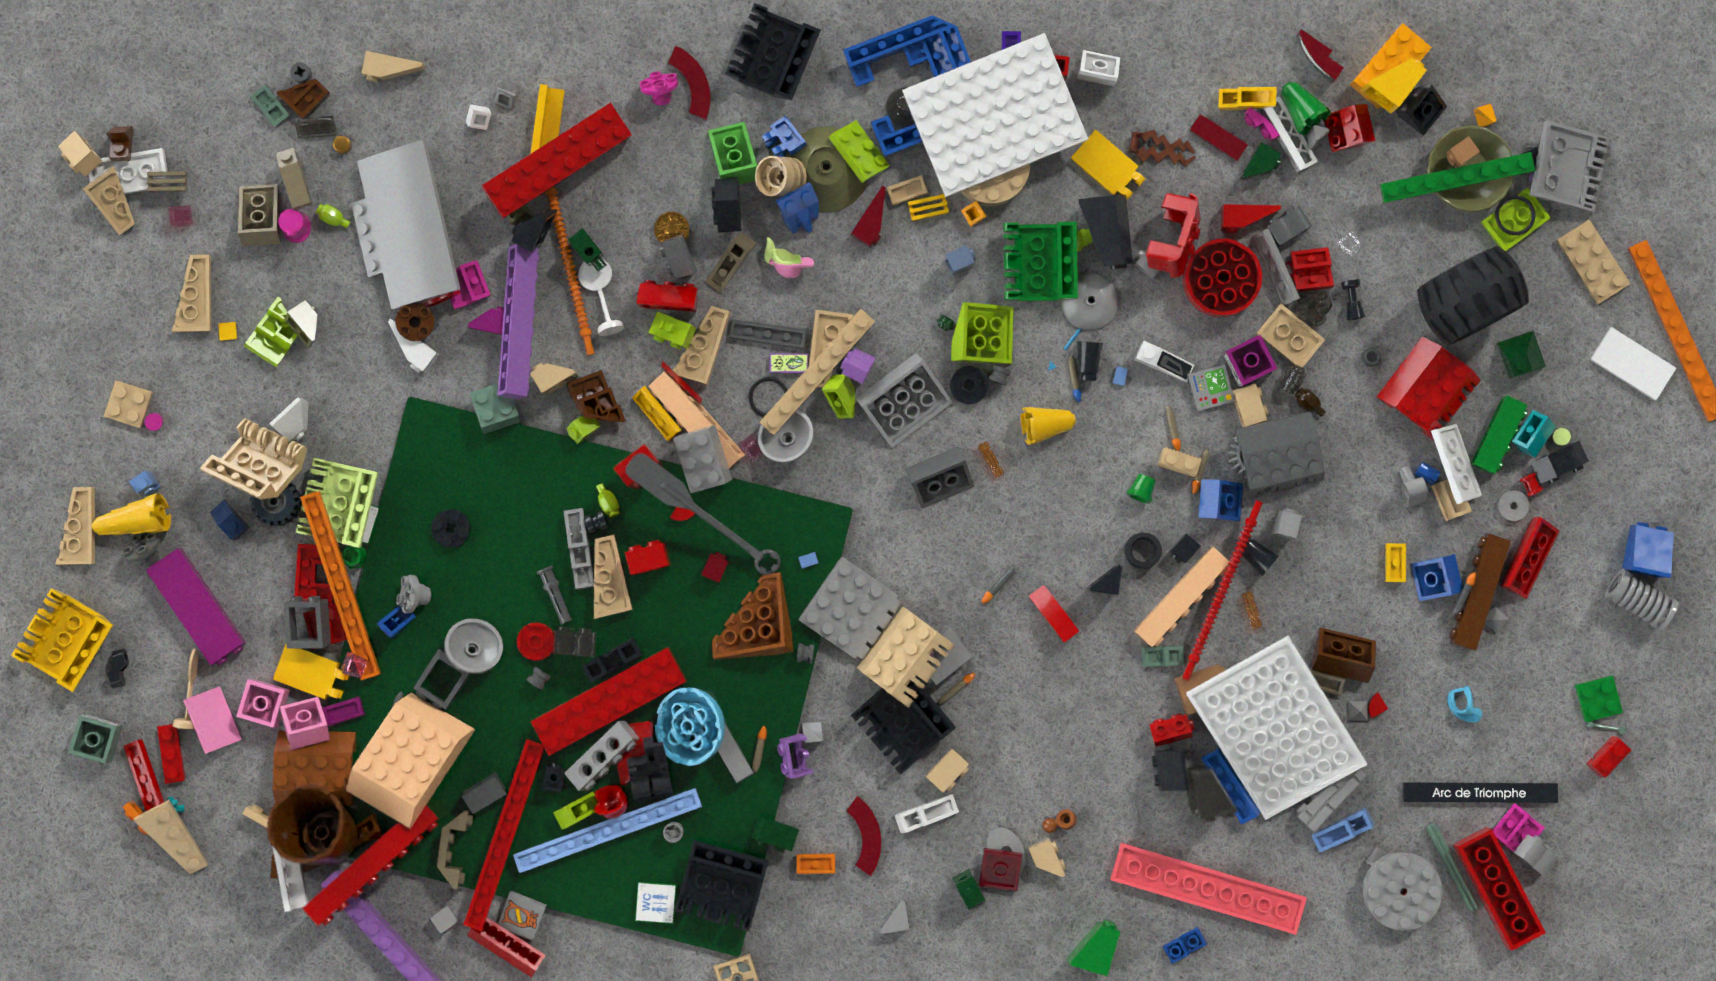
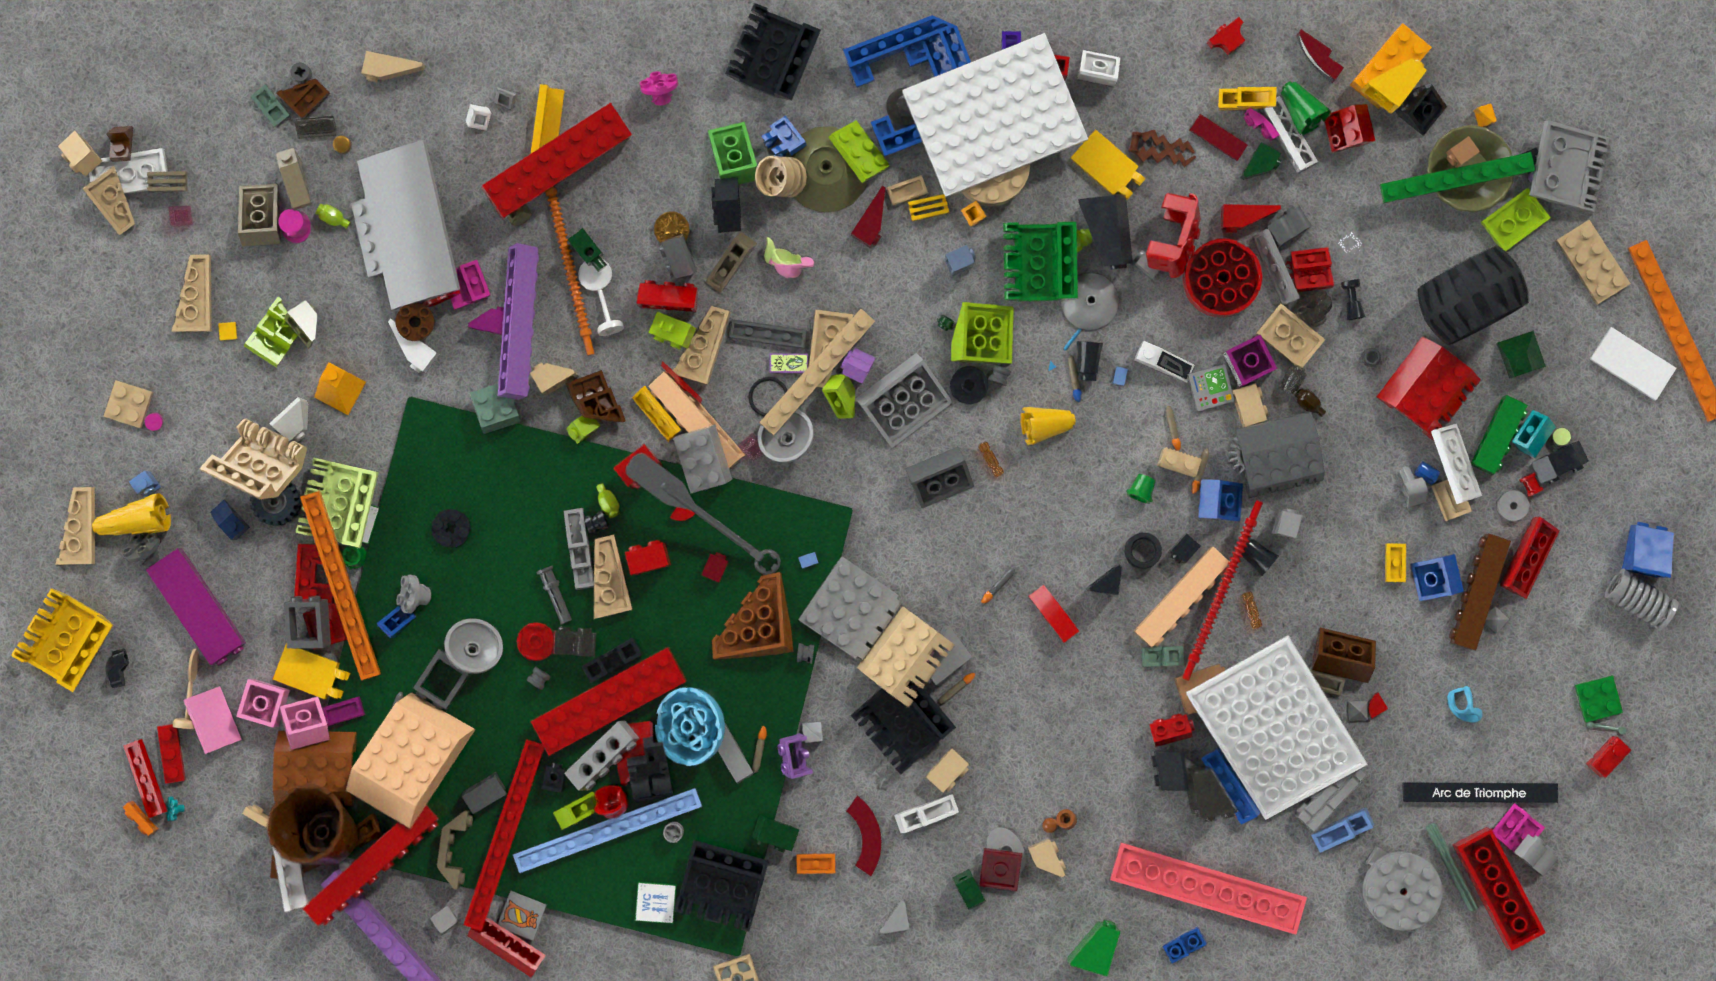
(95, 739): sand green brick -> none
(170, 832): tan wing -> none
(339, 388): none -> light orange slope
(353, 665): clear pink slope -> none
(533, 230): black slope -> none
(697, 81): dark red tile -> none
(799, 208): blue plate -> none
(1228, 37): none -> red brick
(1316, 135): light grey slope -> none
(1470, 581): dark grey piece -> none
(1533, 215): black tyre -> none

